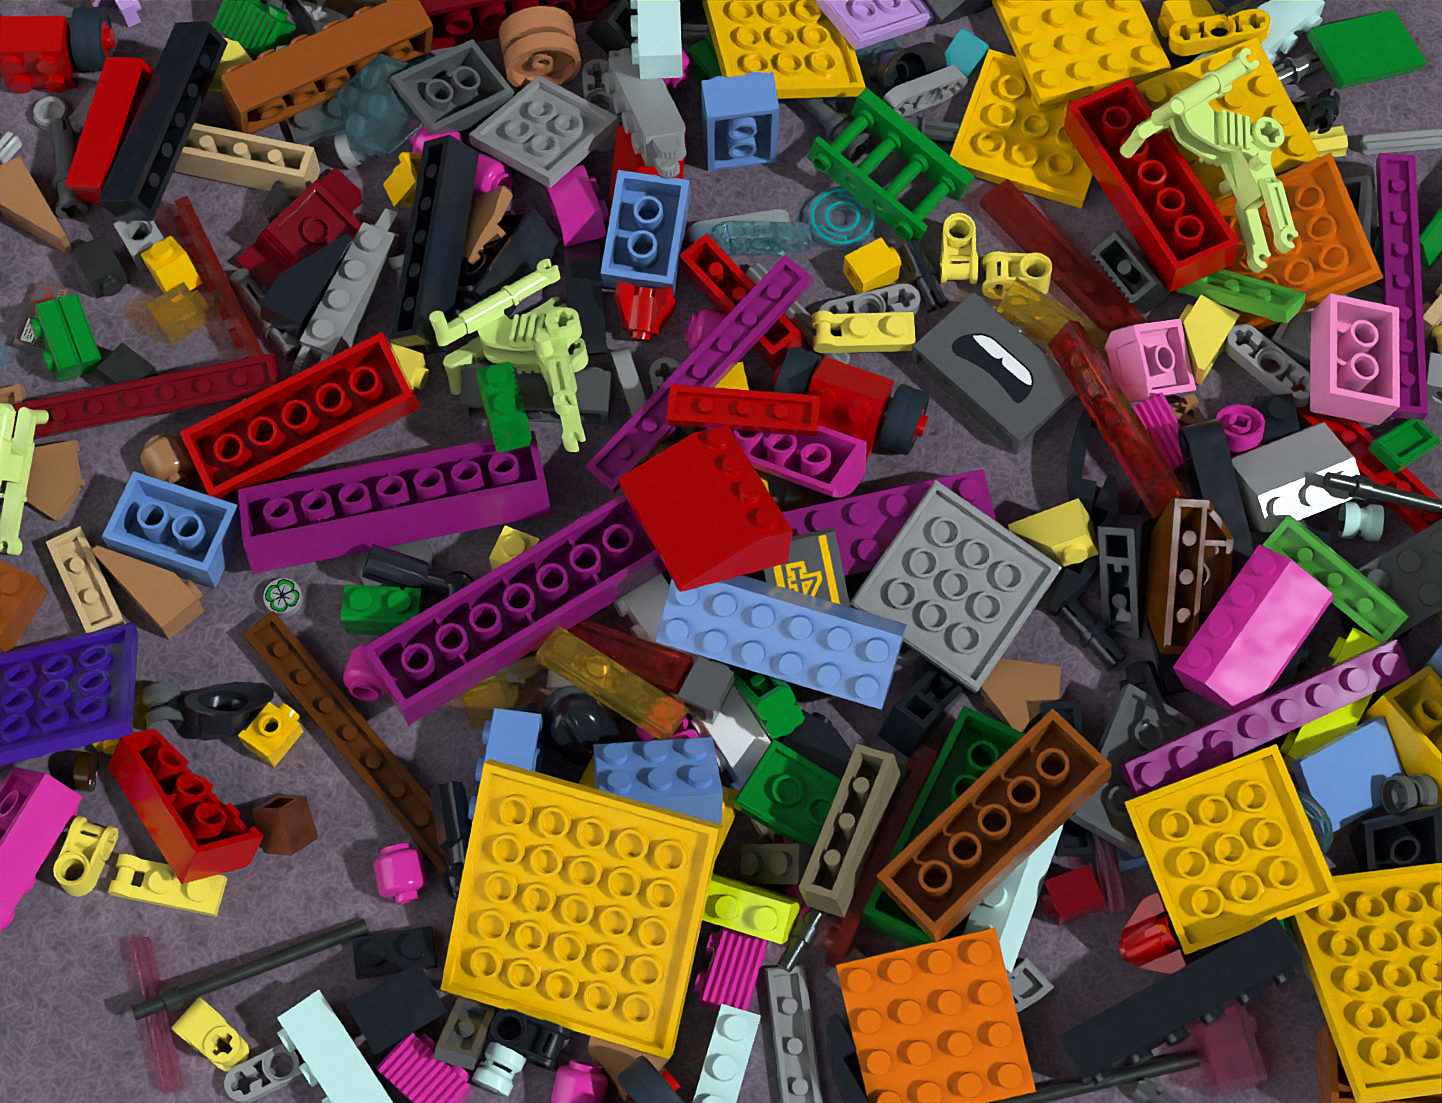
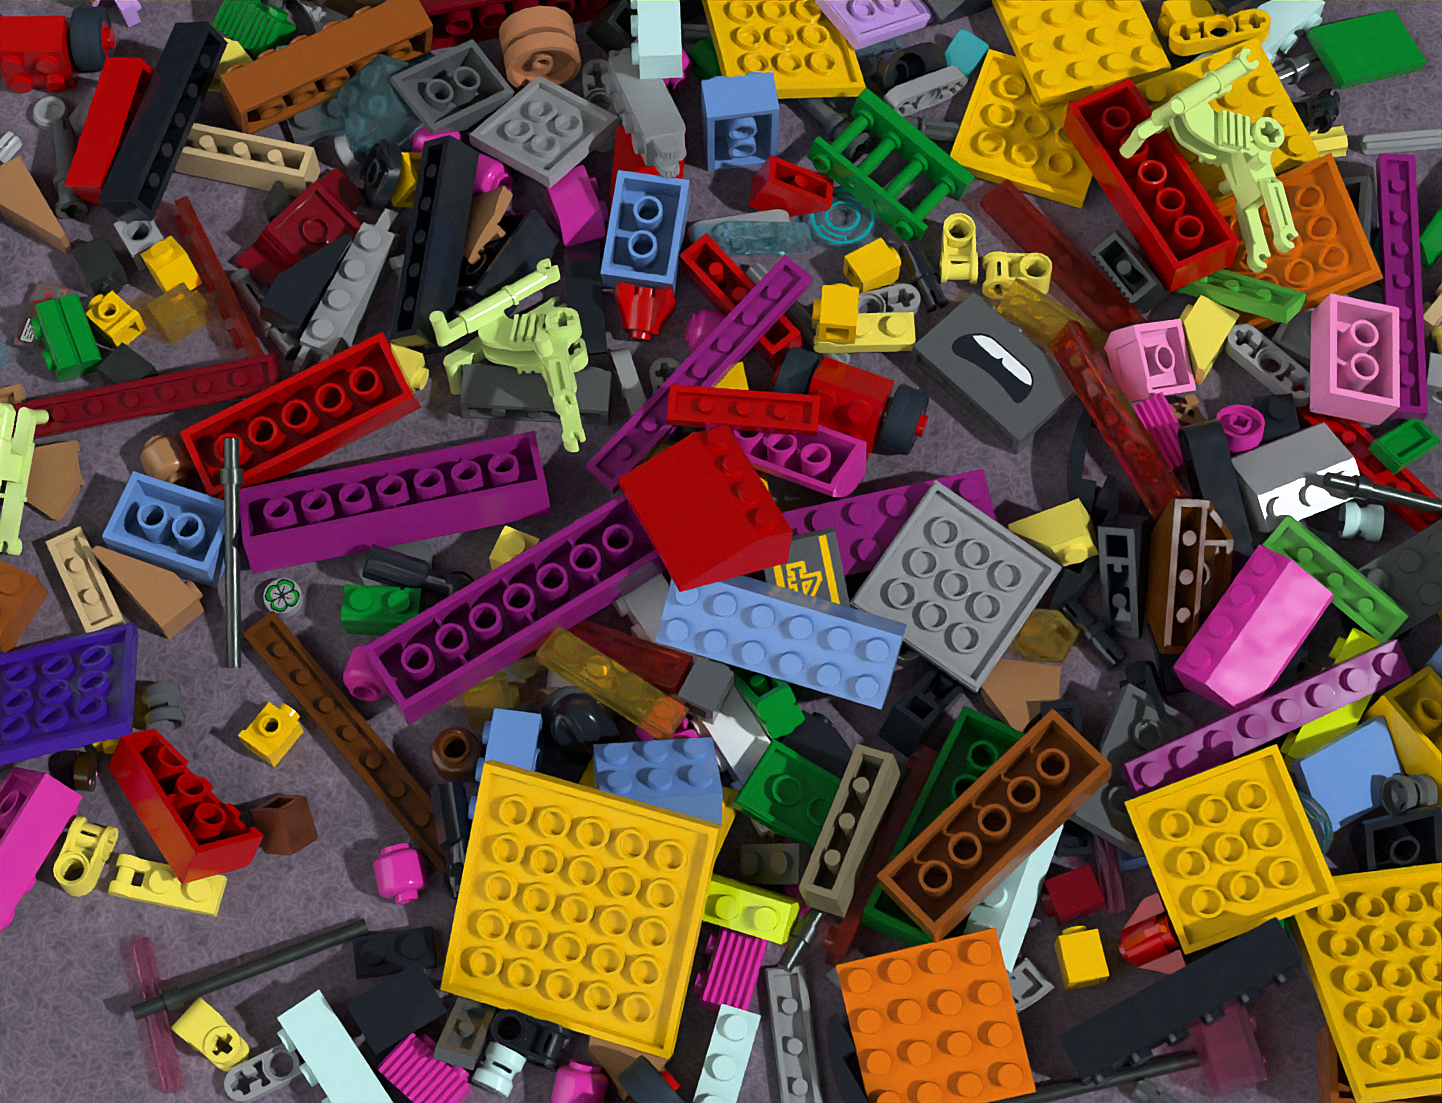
(114, 319): none -> yellow brick
(226, 708): black piece -> none
(232, 478): none -> pearl dark grey bar
(380, 175): none -> black tile
(453, 743): none -> reddish brown head
(504, 407): green brick -> none
(790, 188): none -> red slope
(837, 313): none -> yellow brick
(1046, 636): none -> clear yellow brick
(1081, 958): none -> yellow brick

